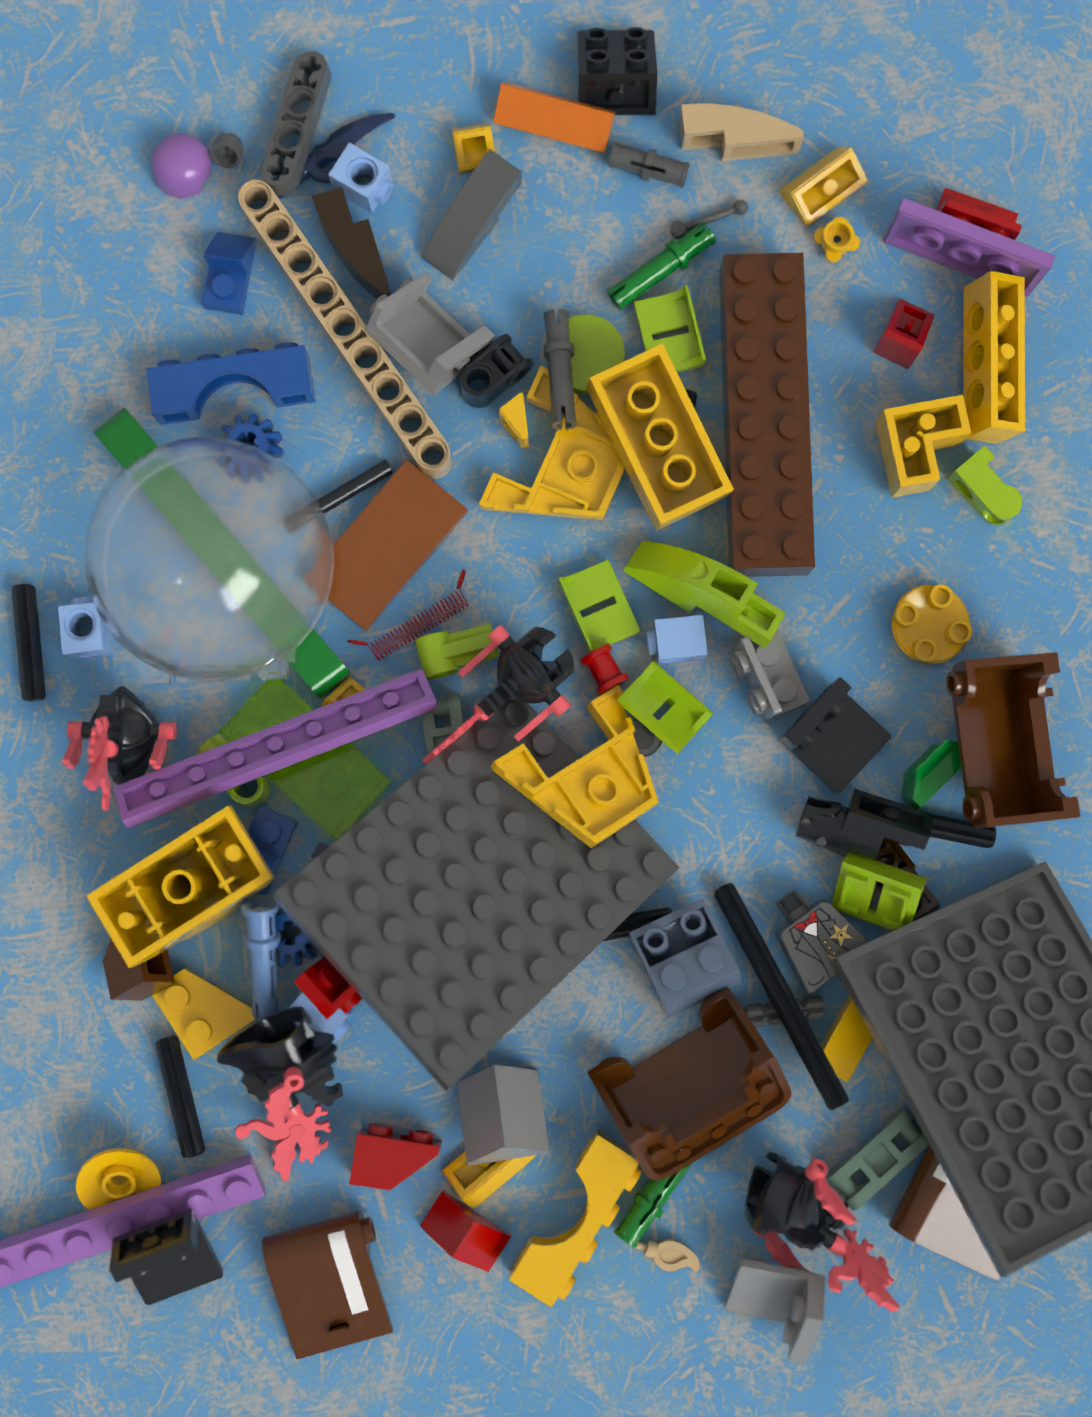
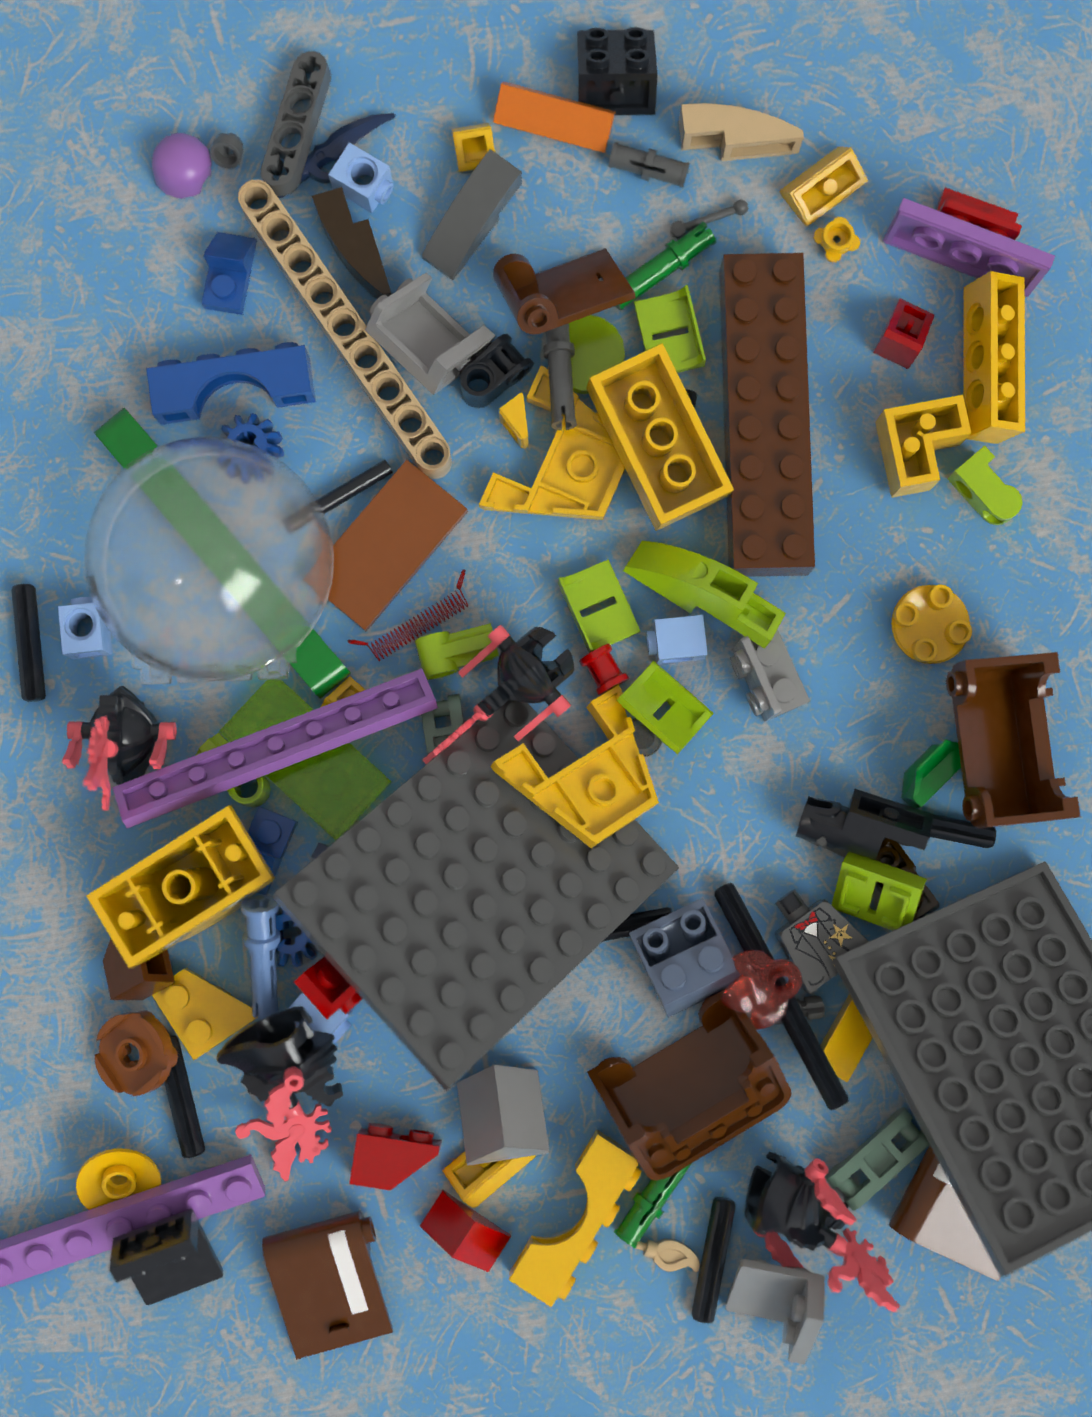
(154, 1048): none -> dark orange plate
(562, 292): none -> reddish brown door
(713, 1260): none -> black axle
(756, 988): none -> clear red plate
(835, 737): black bracket -> none

